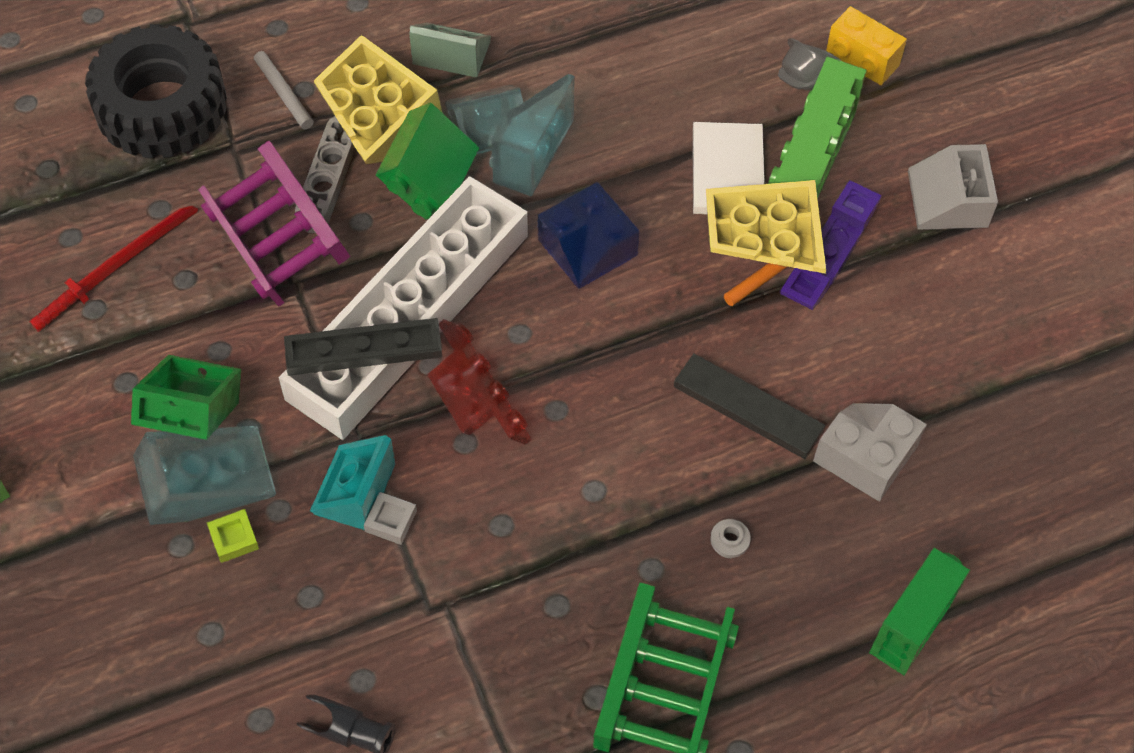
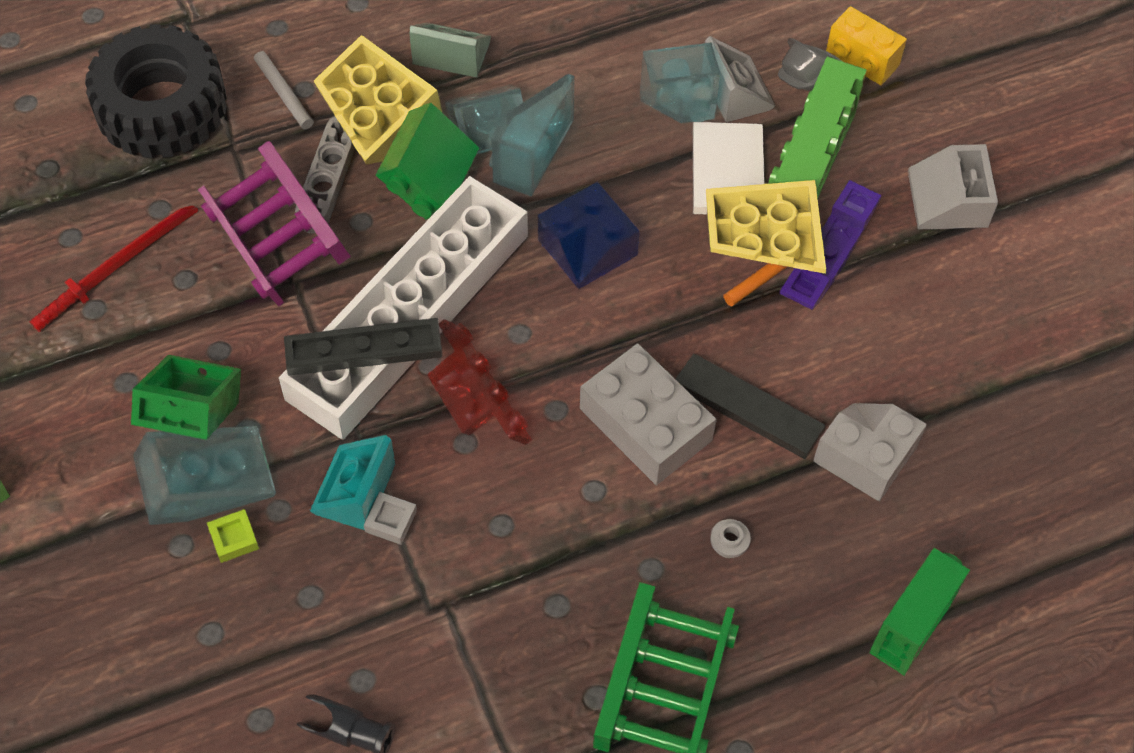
(647, 413): none -> light grey brick
(681, 82): none -> clear light blue slope
(740, 85): none -> light grey slope

